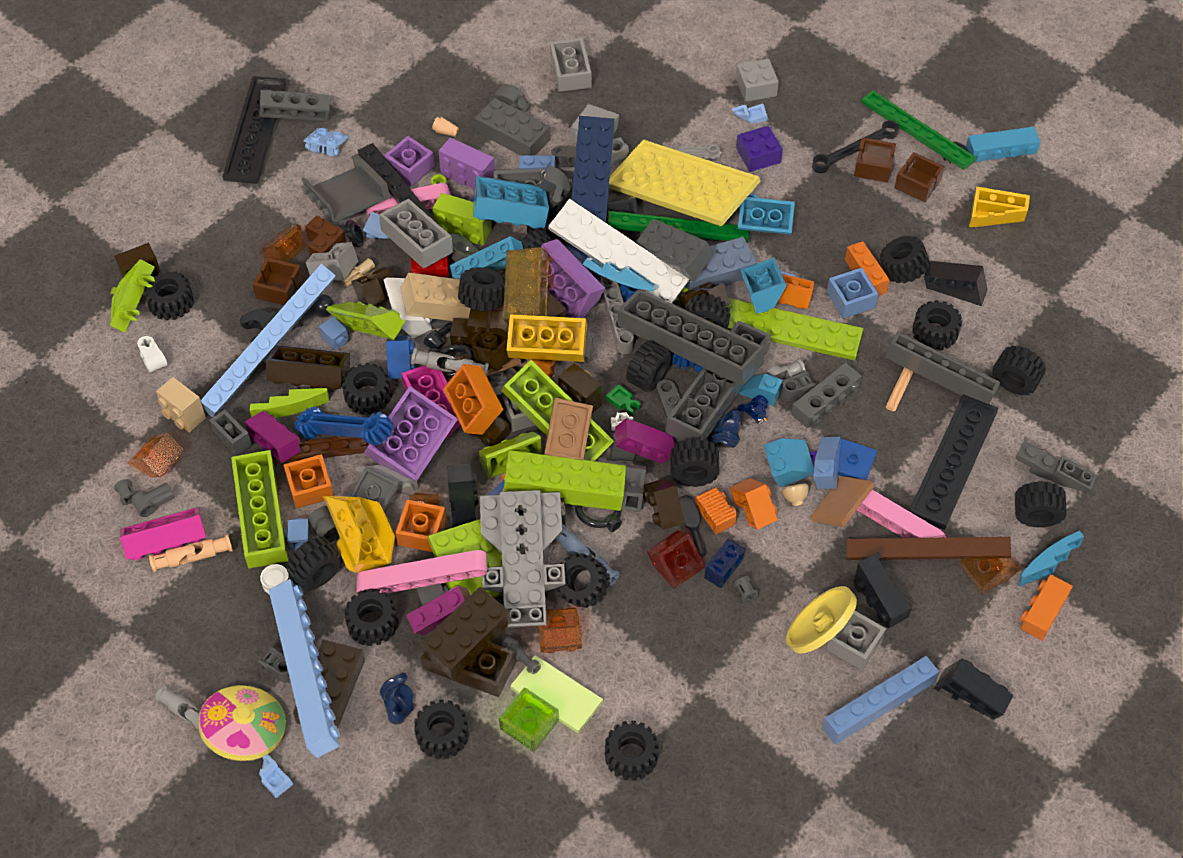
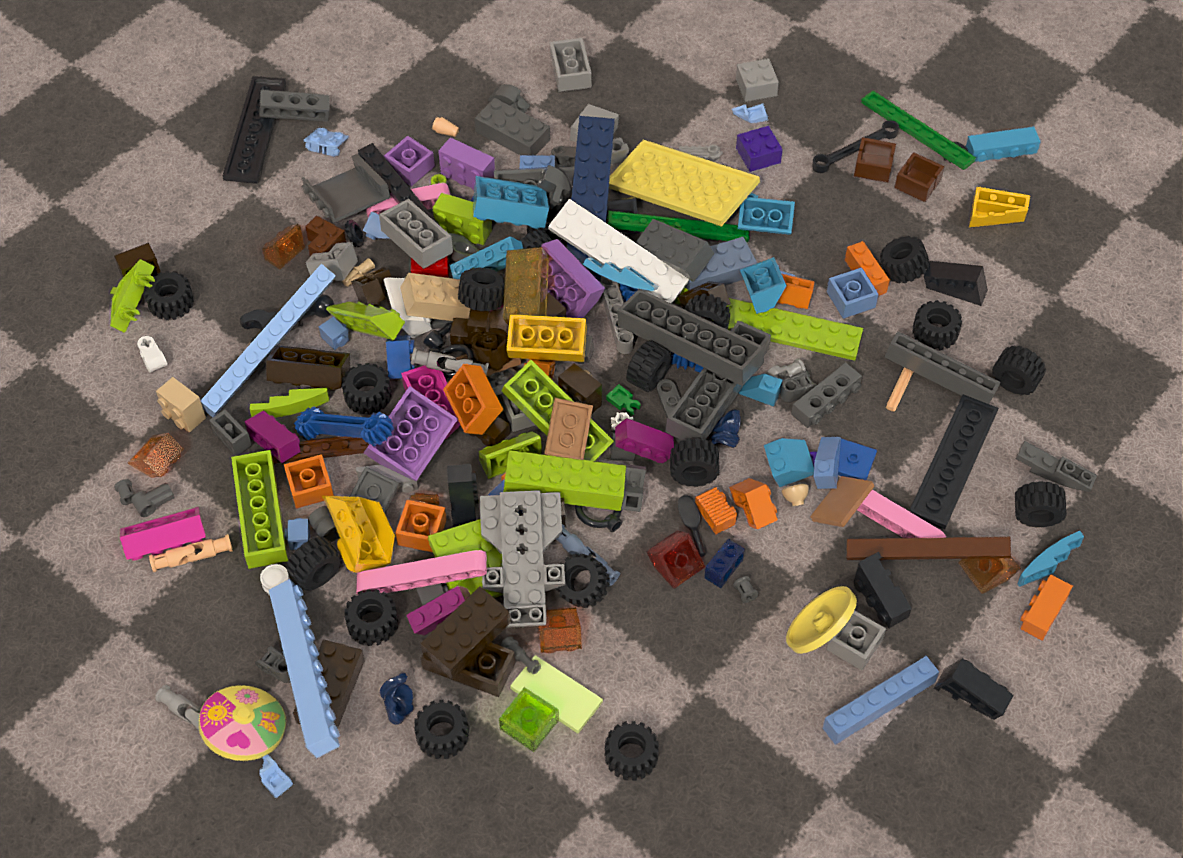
(277, 281): reddish brown piece -> none
(665, 501): dark brown brick -> none
(756, 408): clear blue animal -> none

